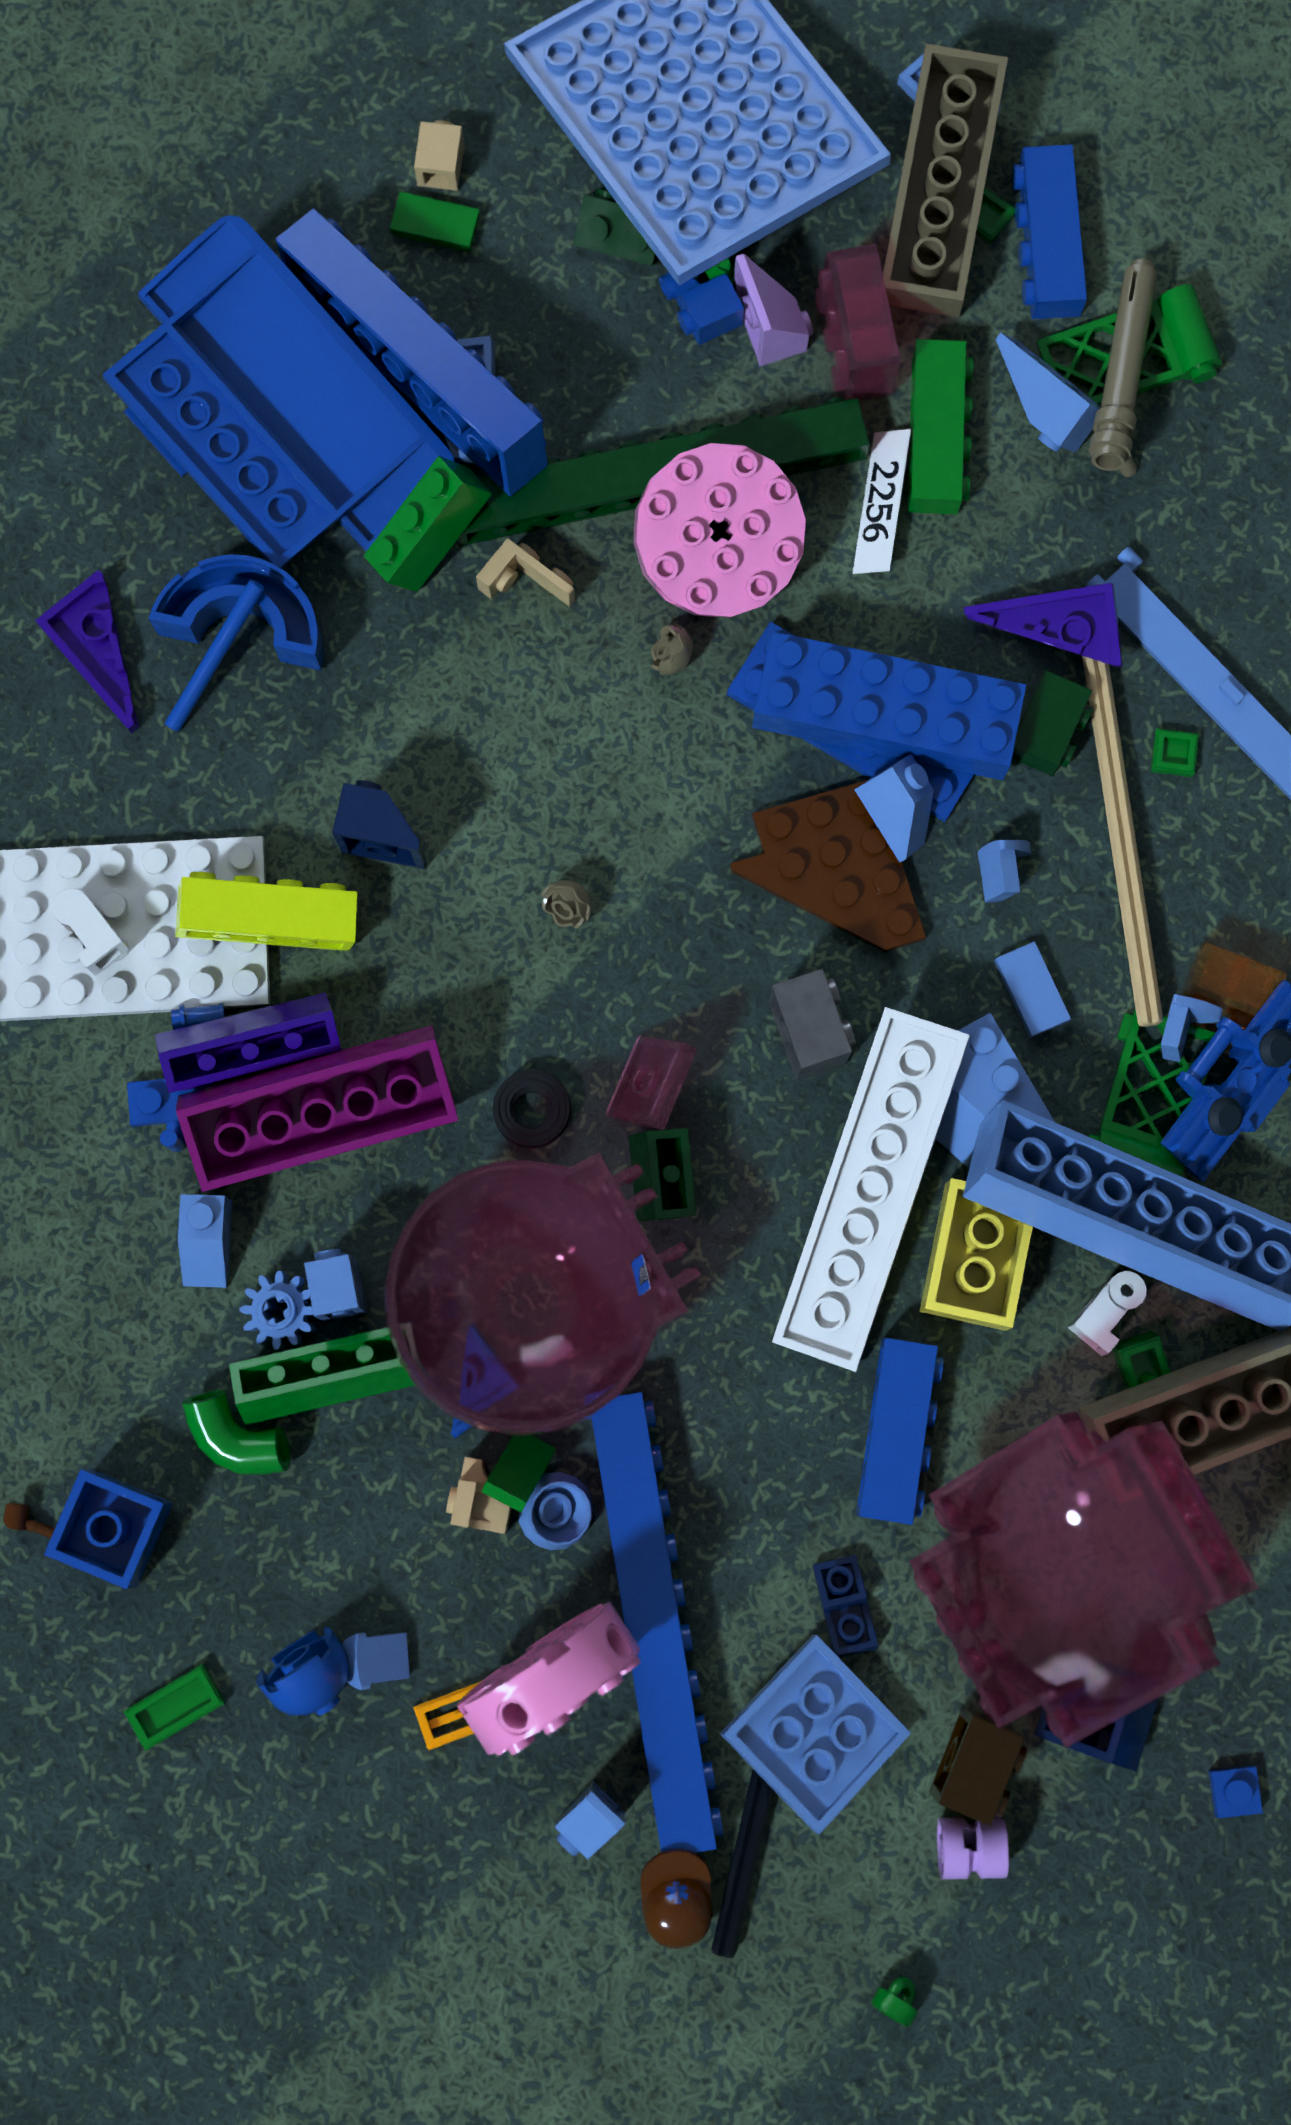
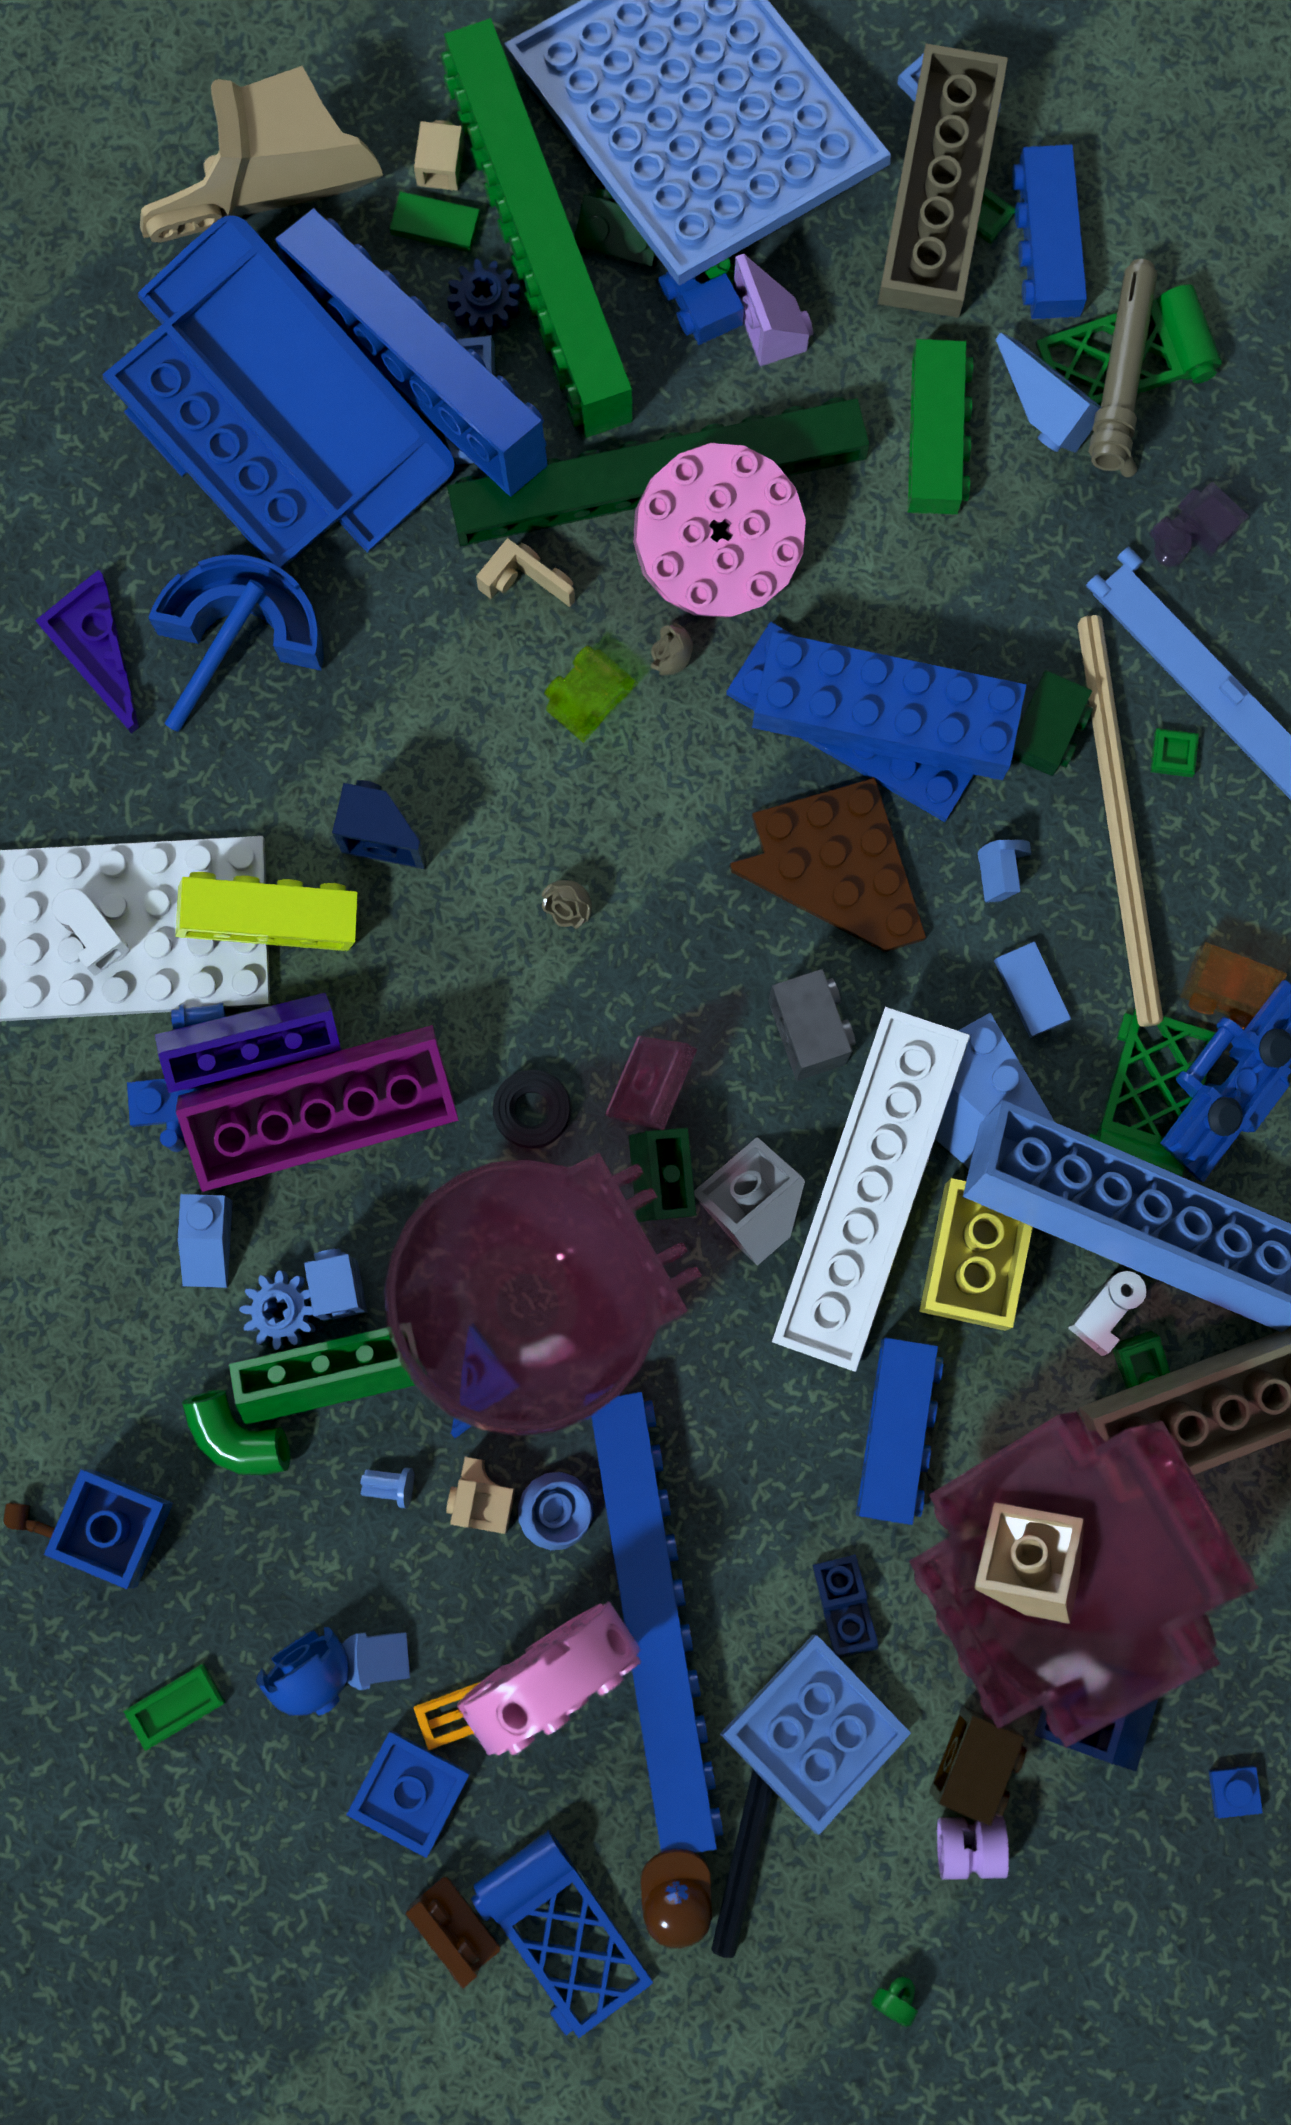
(272, 154): none -> tan piece
(389, 1485): none -> medium blue piece
(408, 1793): none -> blue plate
(427, 524): green brick -> none
(453, 1930): none -> reddish brown bracket
(481, 310): none -> dark blue gear
(519, 1471): green tile -> none
(523, 1886): none -> blue piece
(536, 229): none -> green brick
(588, 692): none -> clear neon green cylinder
(589, 1822): medium blue slope -> none
(640, 1275): blue sticker -> none
(754, 1199): none -> light grey slope
(858, 323): clear pink brick -> none
(881, 501): white sticker -> none
(899, 805): medium blue slope -> none
(1032, 1561): none -> tan slope
(1071, 620): dark purple wing -> none
(1182, 1013): medium blue tile -> none
(1205, 518): none -> clear purple brick

